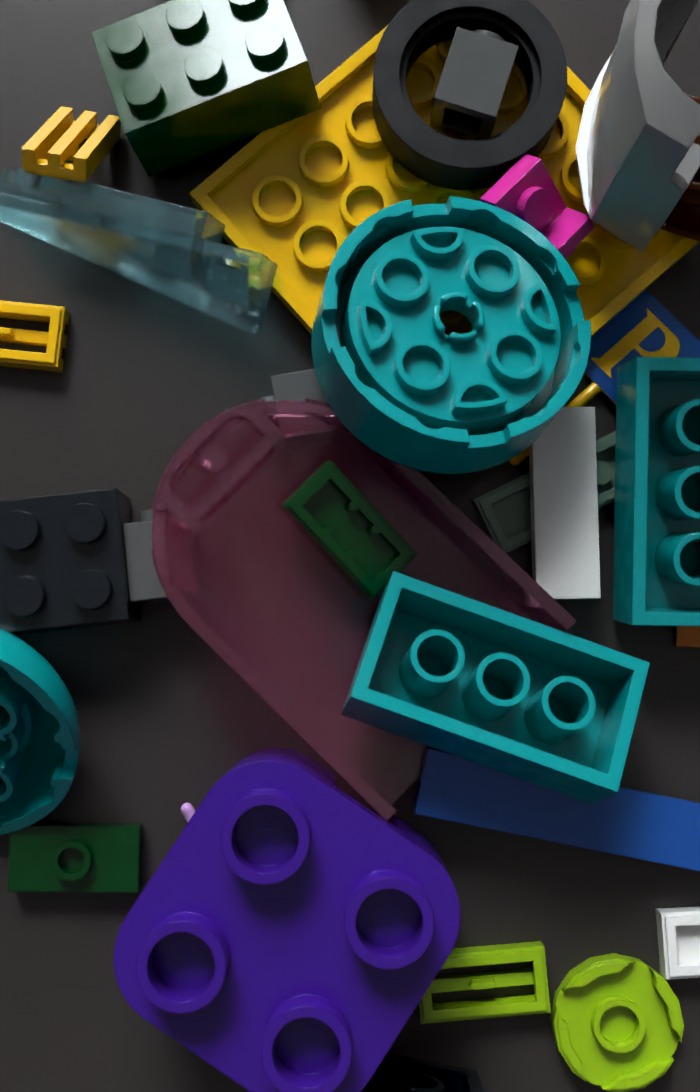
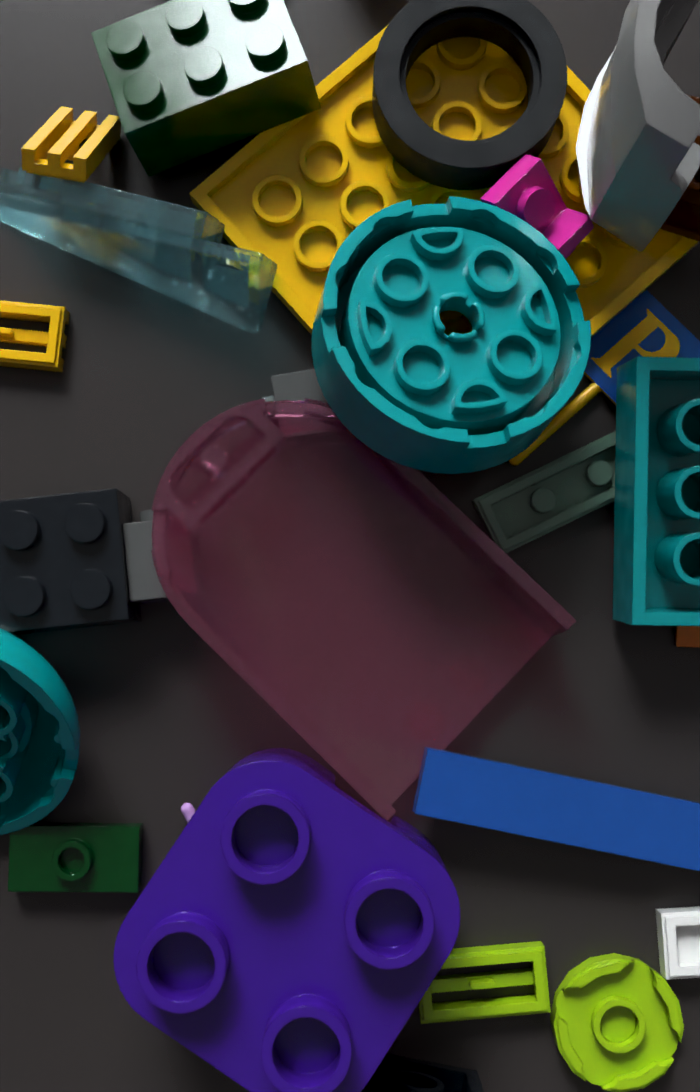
(348, 529): dark green plate -> none
(473, 83): dark grey brick -> none
(497, 689): teal brick -> none
(565, 506): white tile -> none

